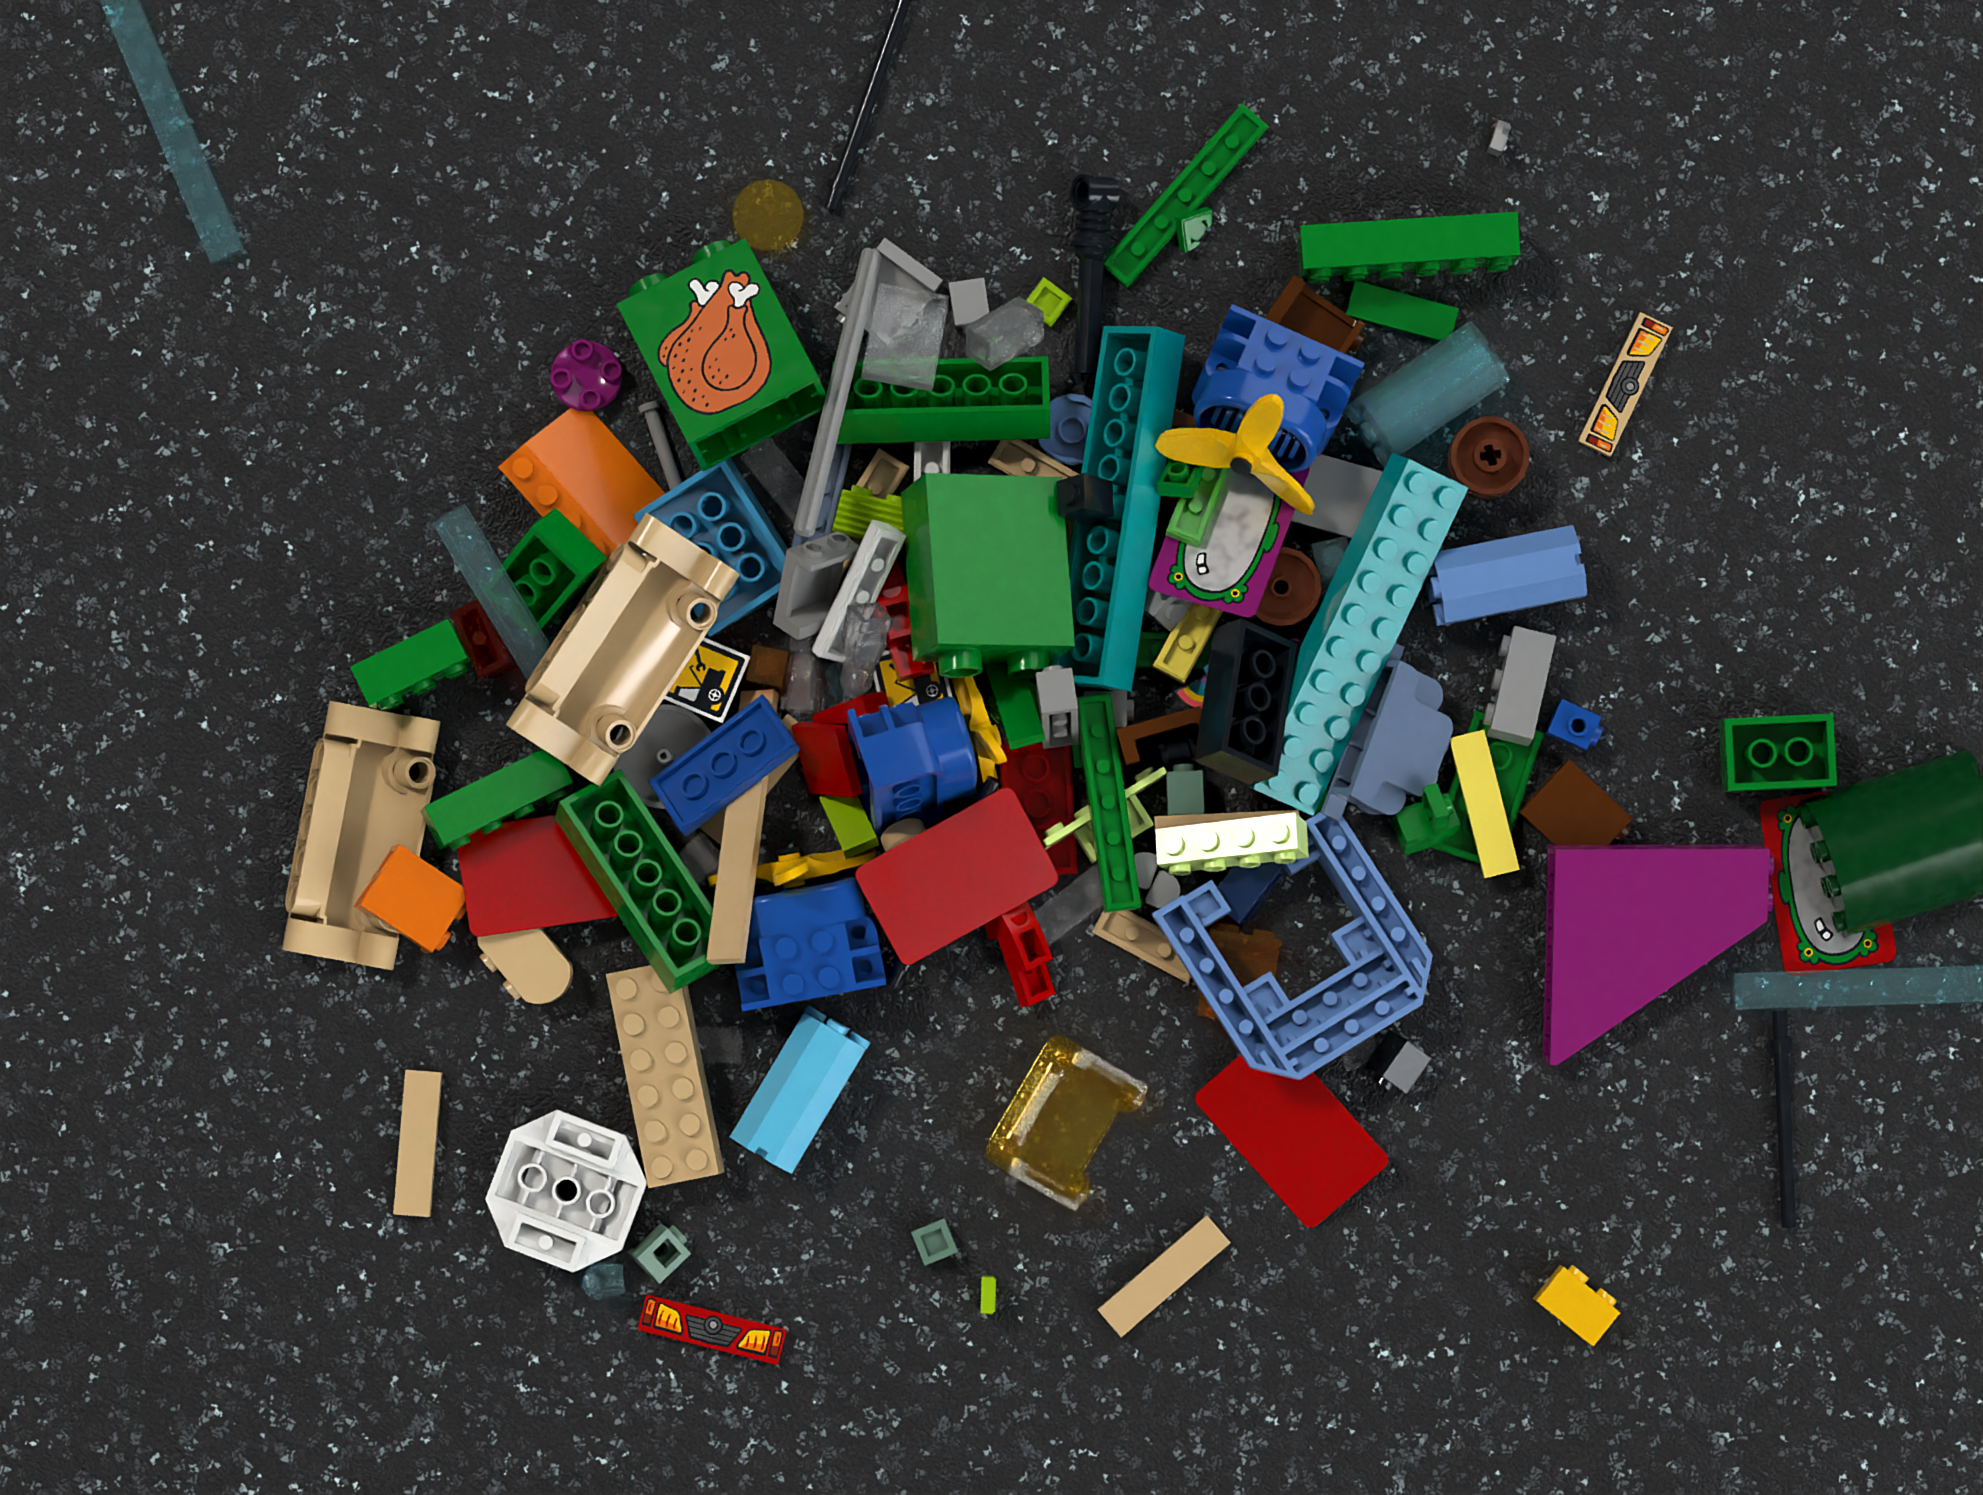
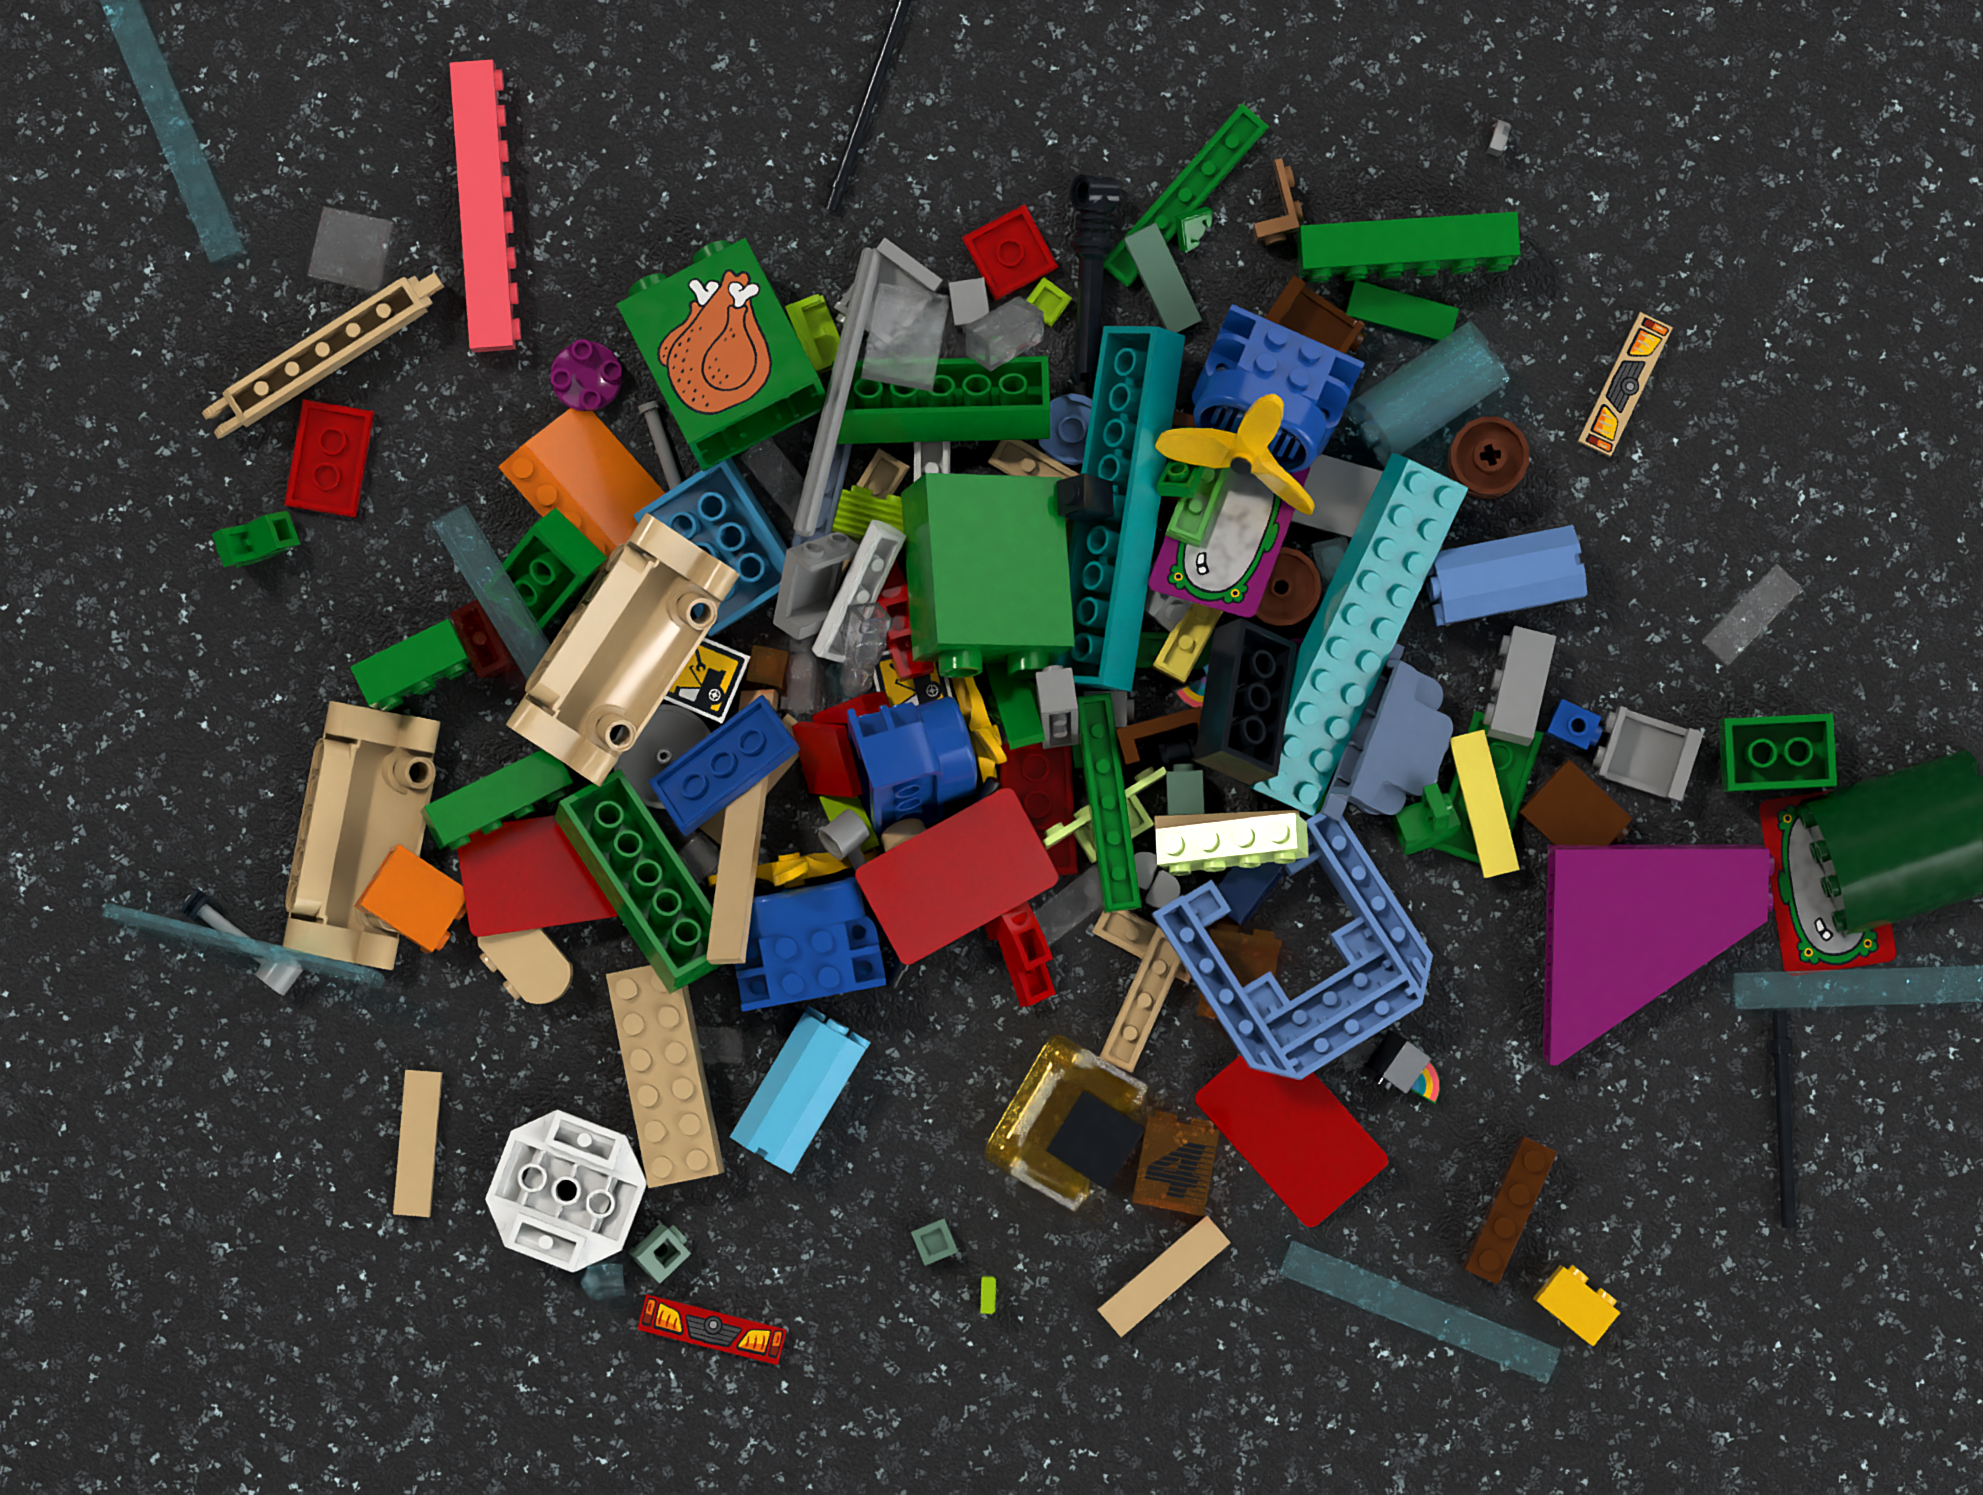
(243, 945): none -> clear light blue tile
(256, 540): none -> green brick
(274, 975): none -> light grey piece
(324, 352): none -> tan hinge
(329, 458): none -> red tile
(350, 249): none -> clear tile
(483, 206): none -> coral brick
(768, 215): clear yellow tile -> none
(815, 331): none -> lime hinge
(844, 838): none -> light grey piece
(1010, 252): none -> red tile
(1095, 1139): none -> black tile
(1142, 1003): none -> tan tile
(1162, 278): none -> sand green tile
(1176, 1164): none -> clear orange panel
(1274, 230): none -> medium nougat bracket
(1419, 1311): none -> clear light blue tile
(1427, 1084): none -> tile
(1509, 1209): none -> reddish brown brick
(1647, 754): none -> light grey panel
(1751, 615): none -> clear tile

